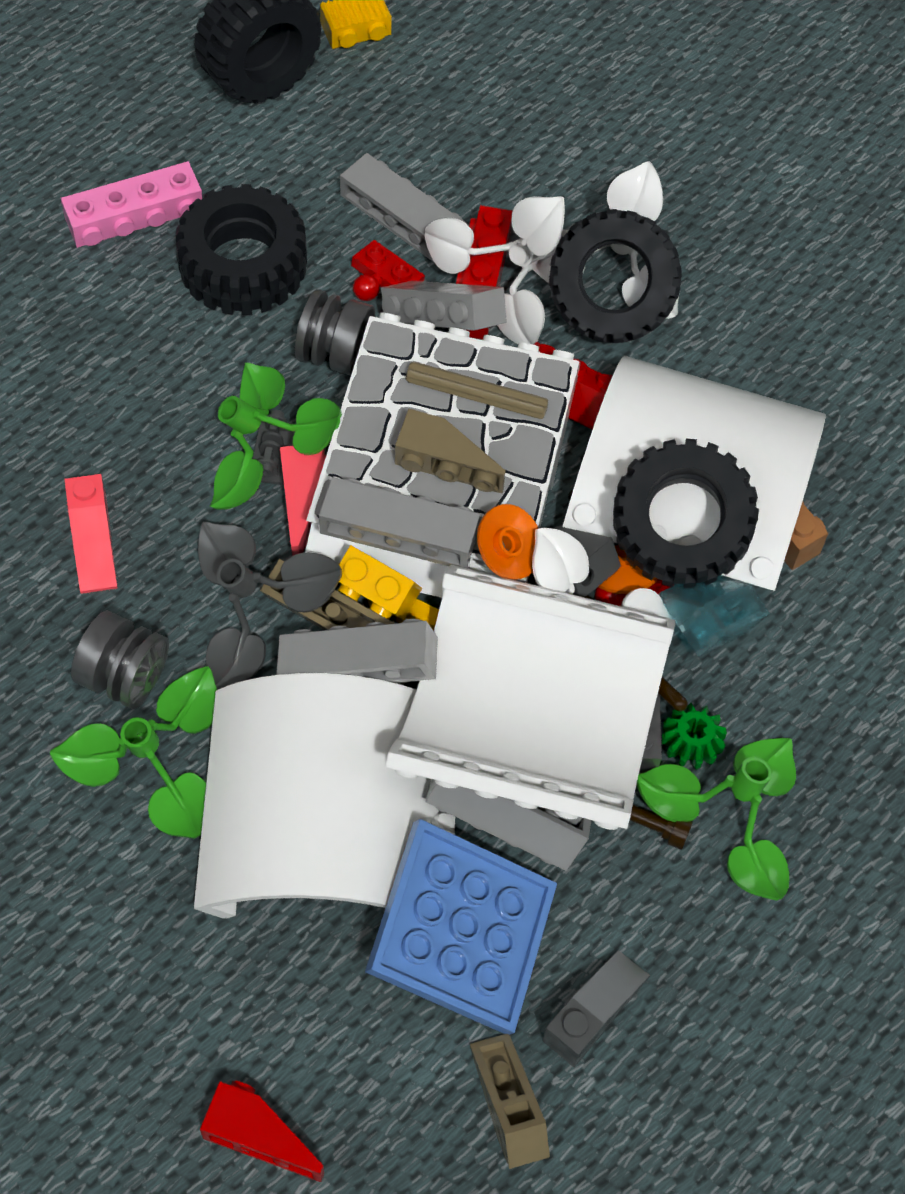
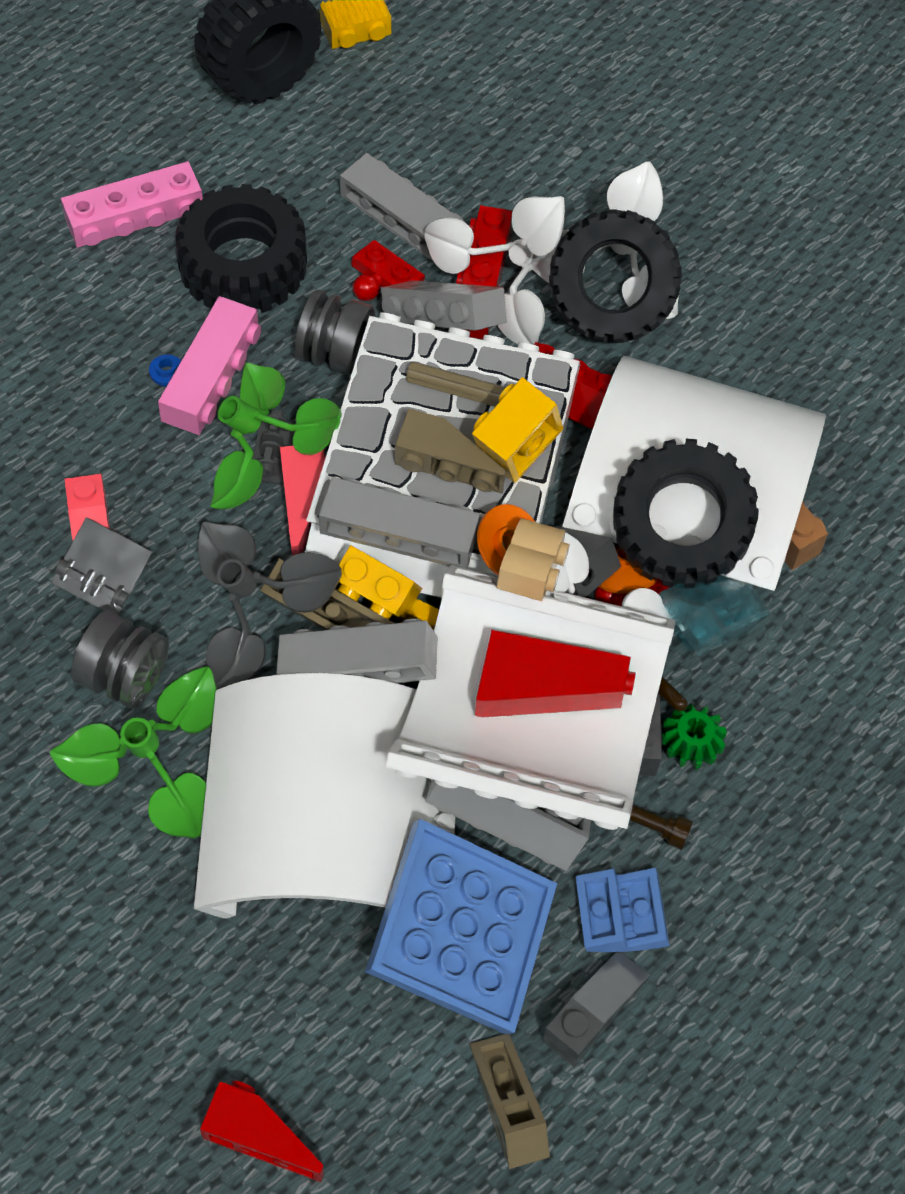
(101, 567): none -> dark grey hinge
(160, 376): none -> blue plate
(209, 366): none -> bright pink brick
(518, 428): none -> yellow brick
(532, 560): none -> tan brick
(549, 677): none -> red slope
(622, 911): none -> medium blue slope
(759, 768): bright green plant -> none

